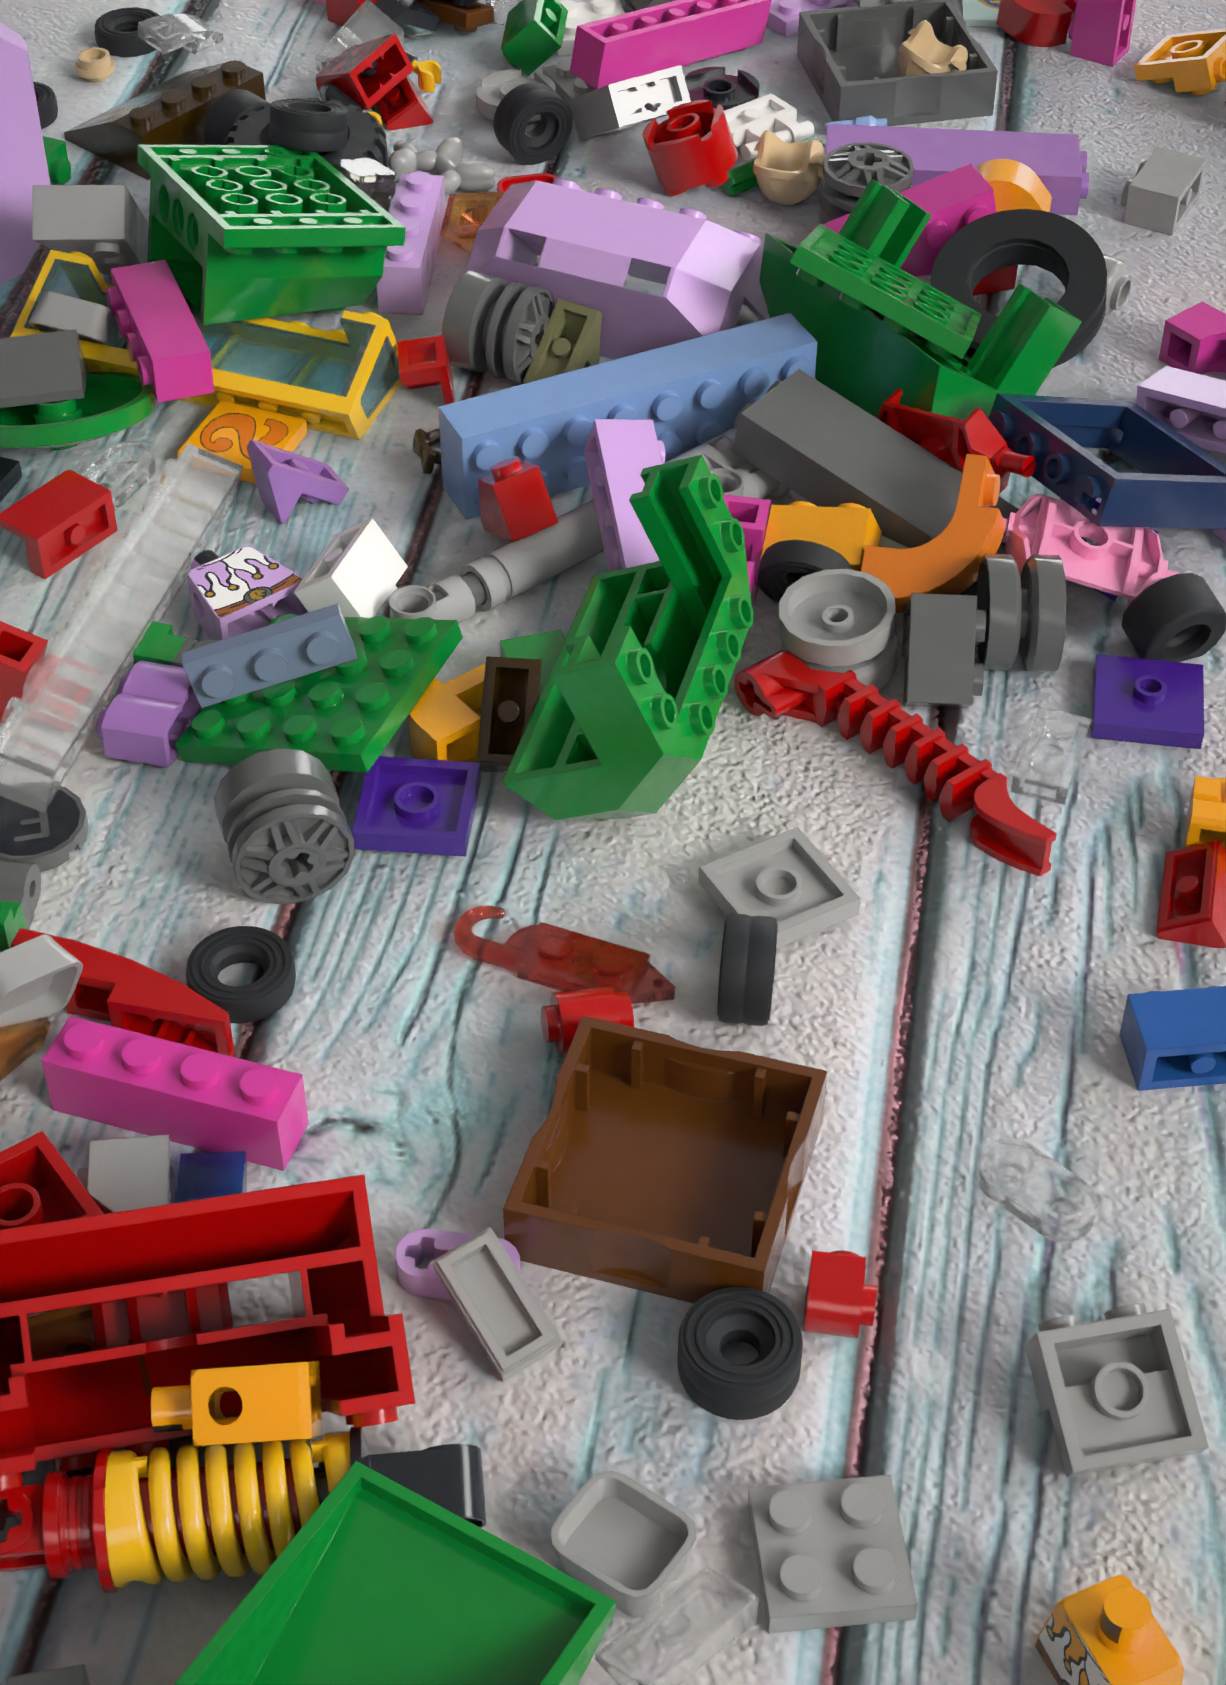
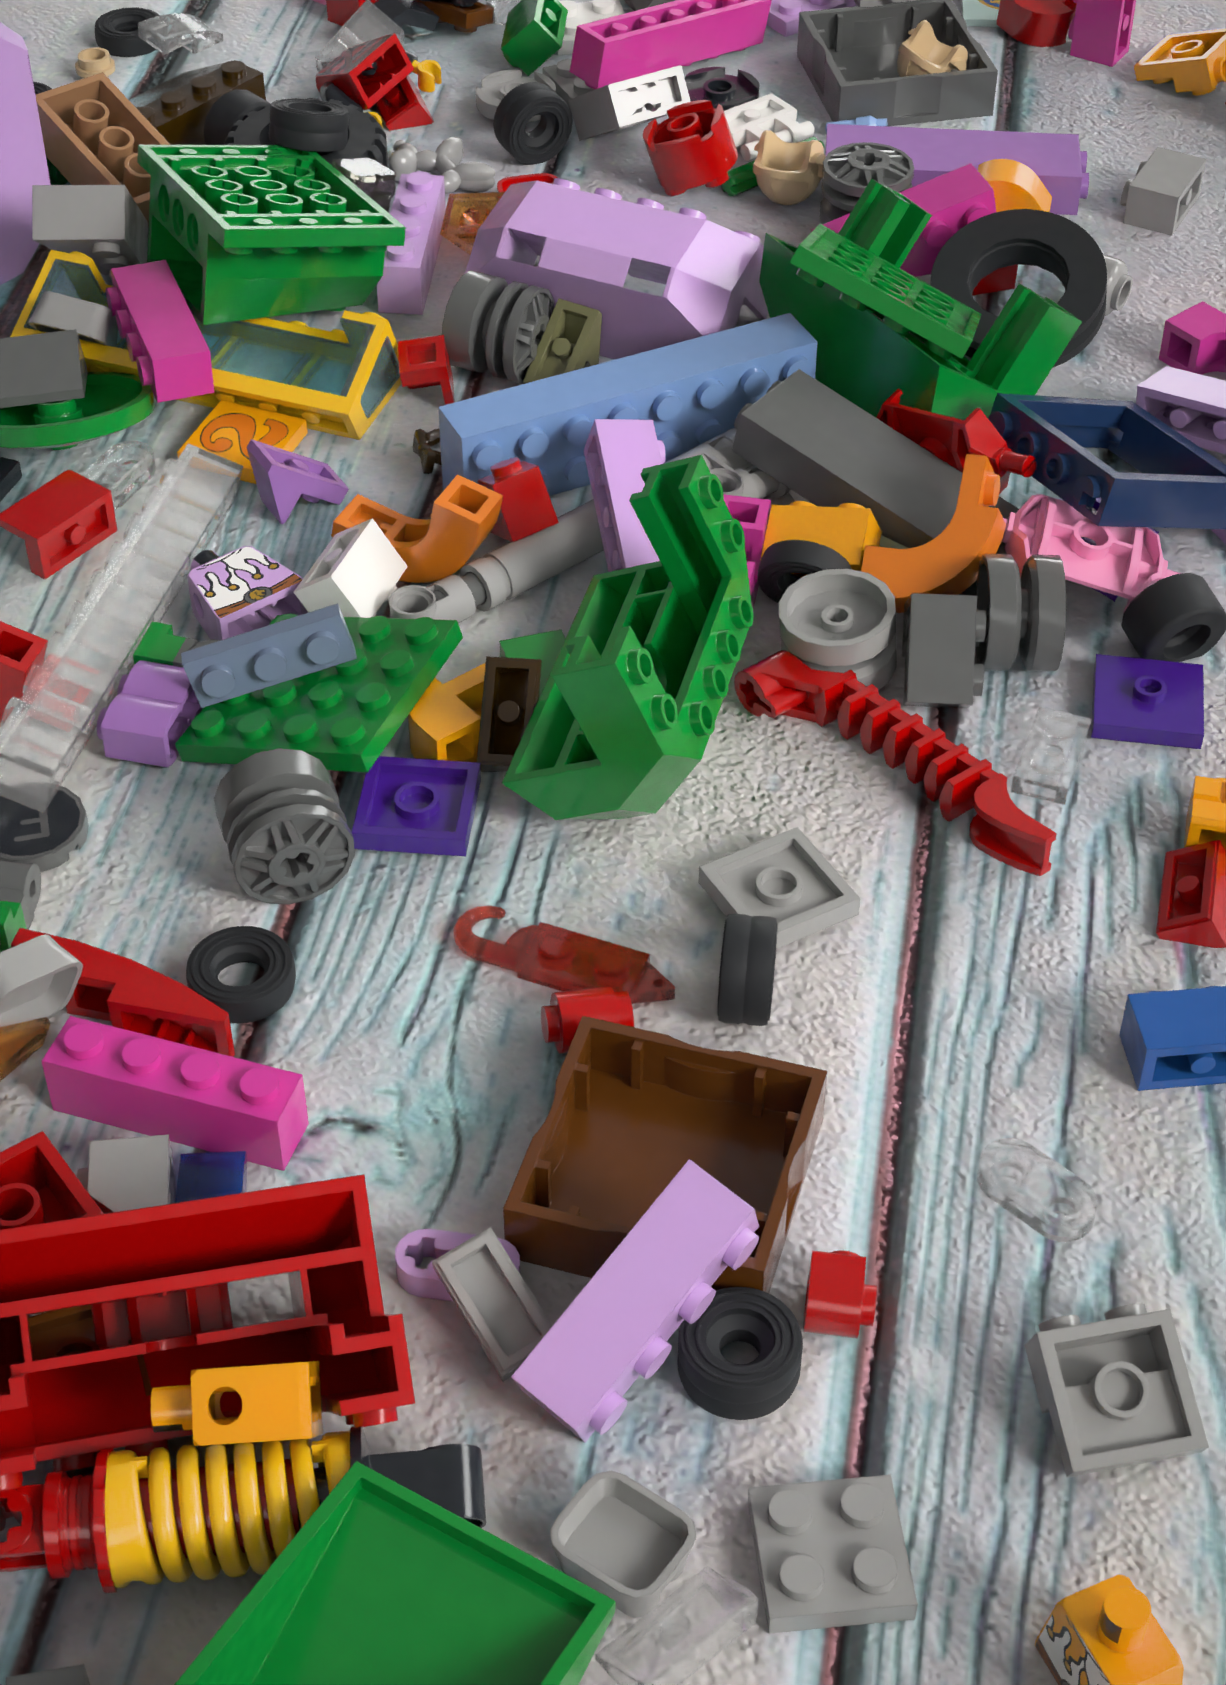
(95, 136): none -> medium nougat brick
(437, 545): none -> orange arch
(638, 1301): none -> lavender brick

